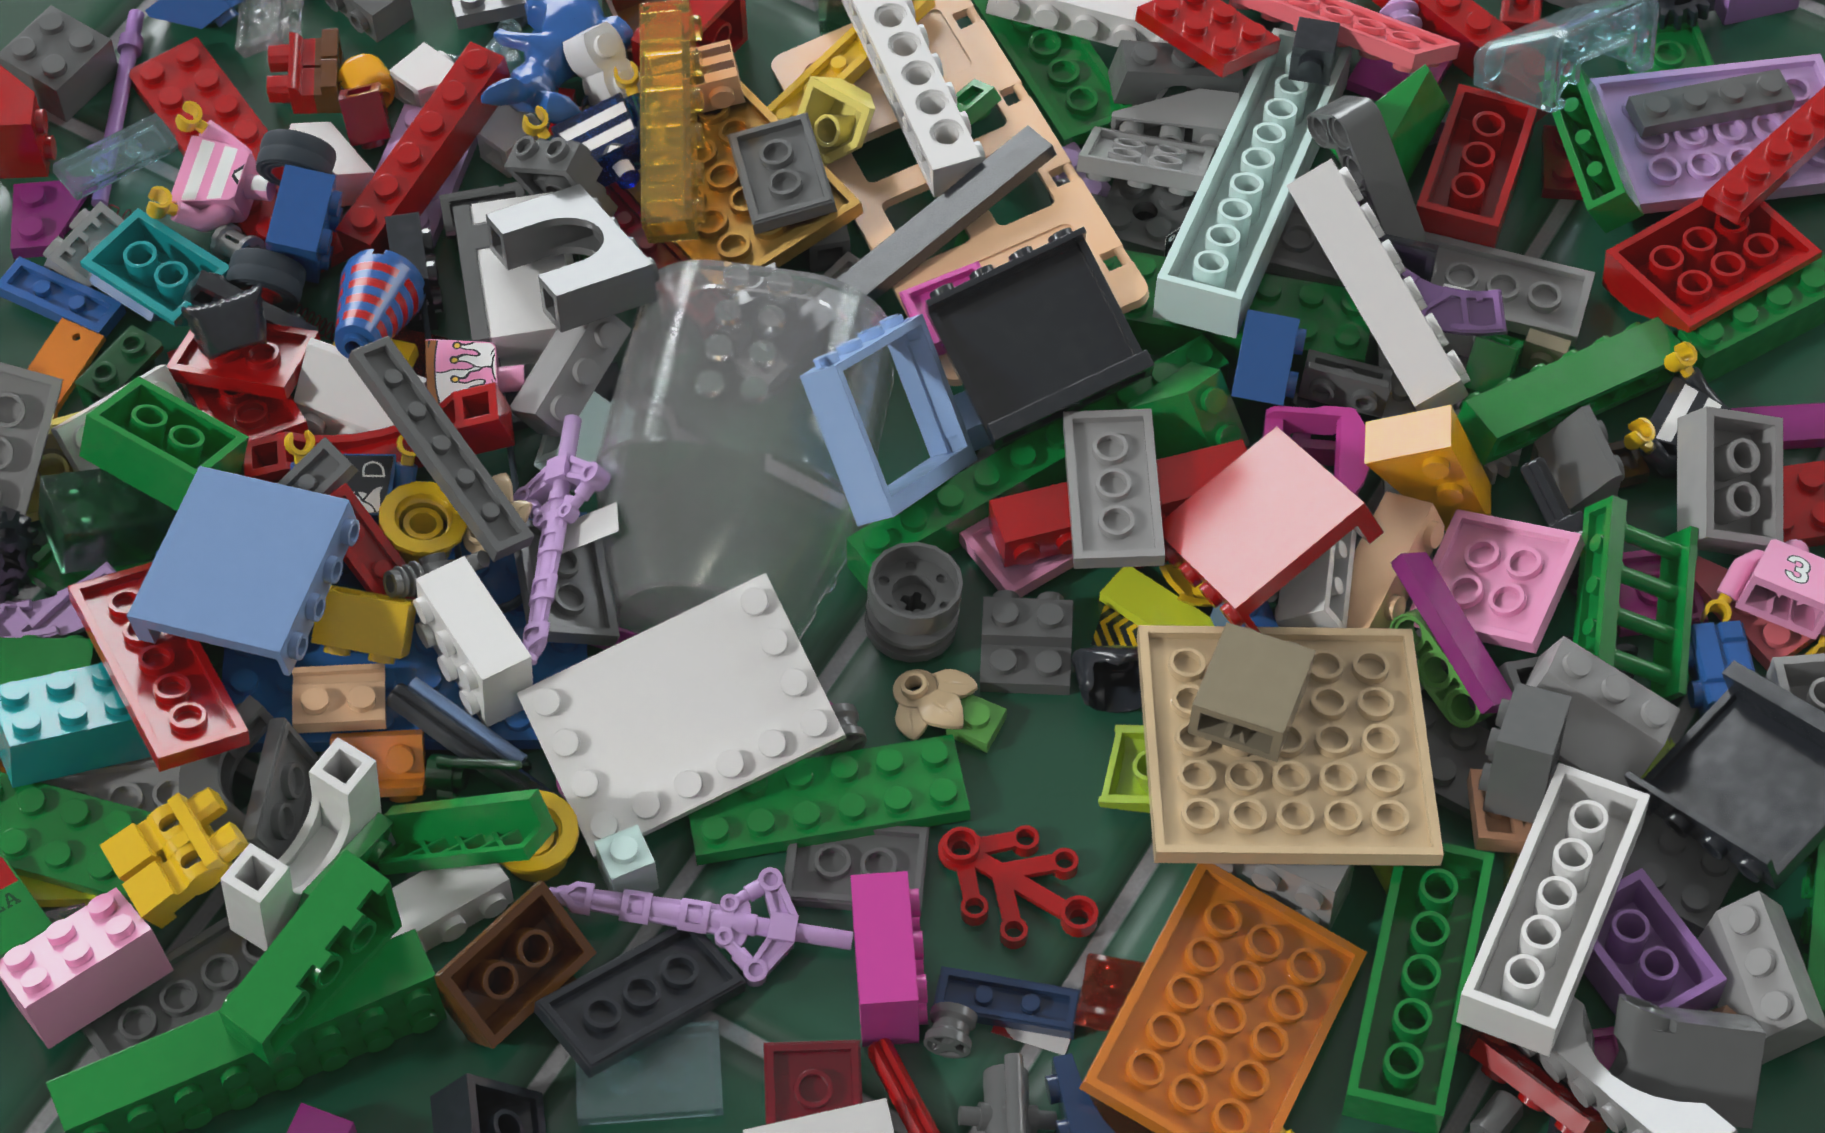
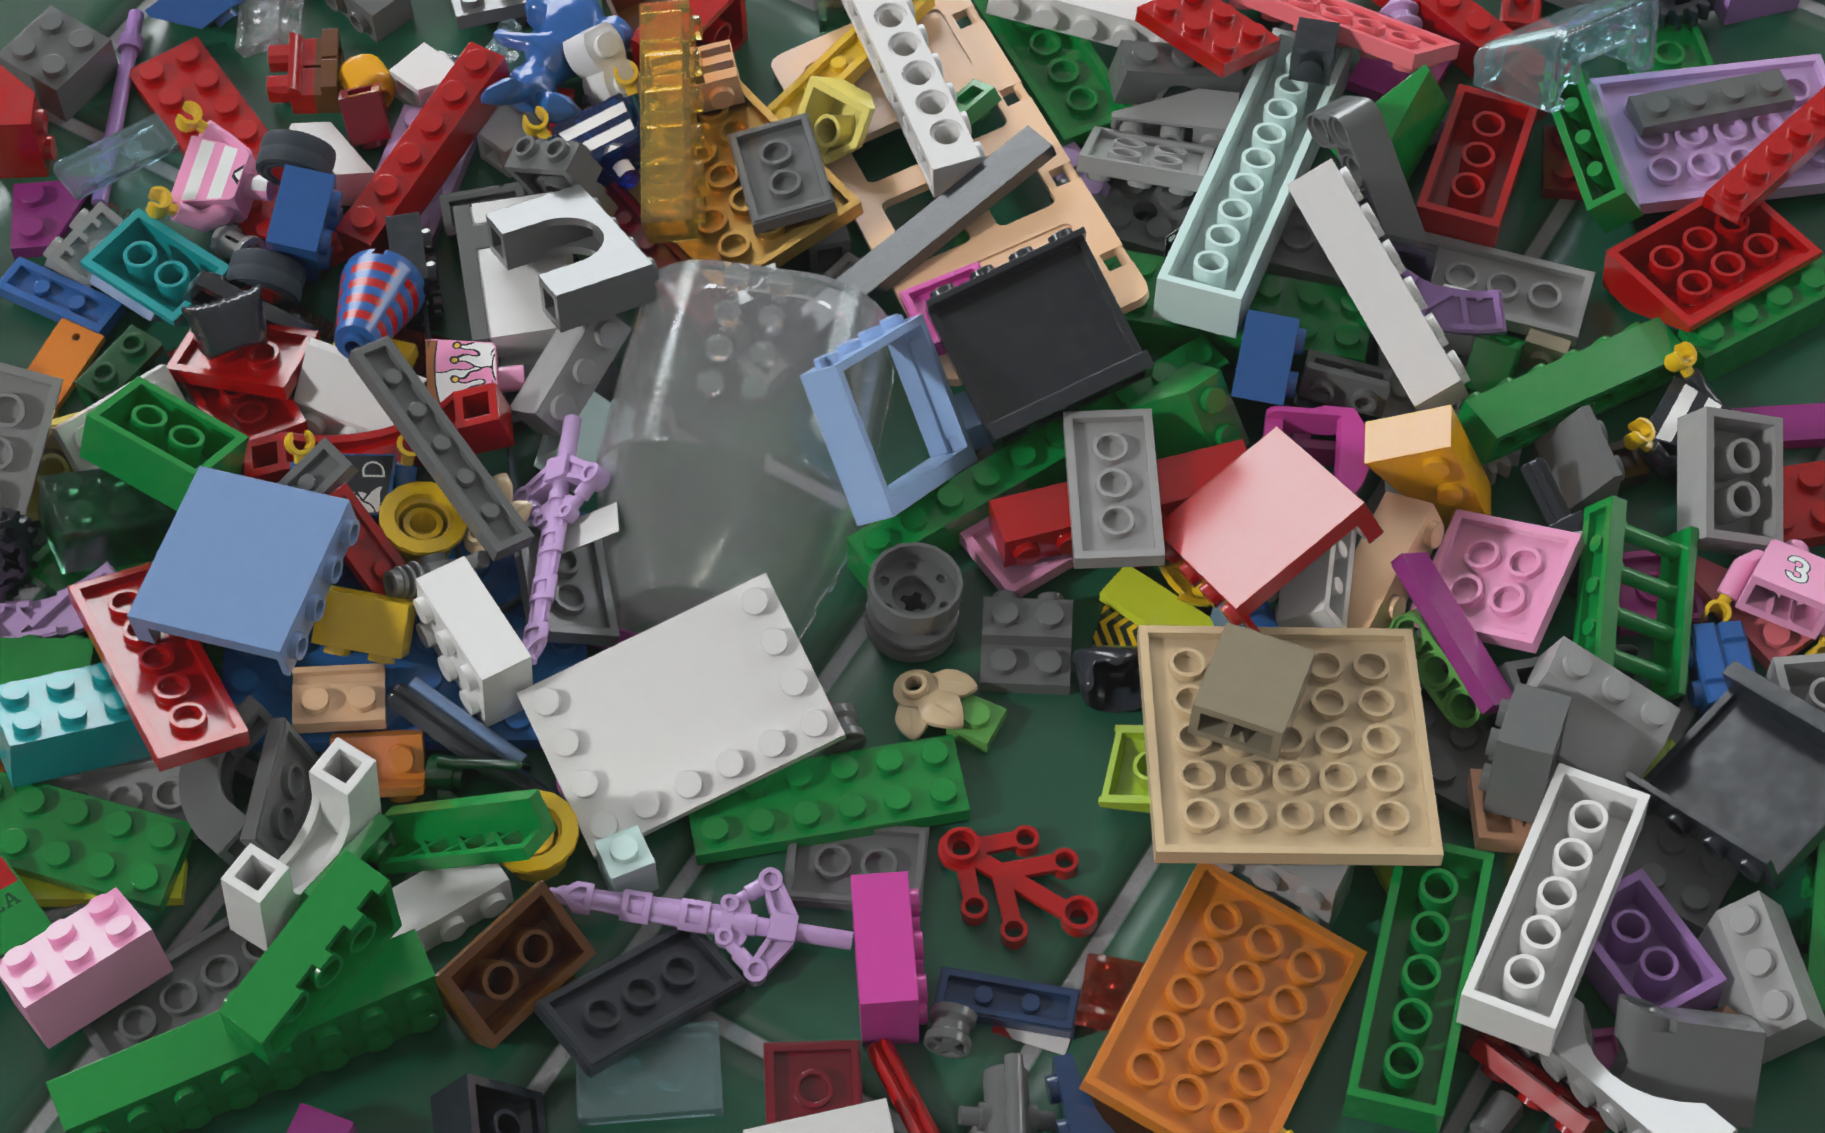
(174, 854): yellow hips -> none

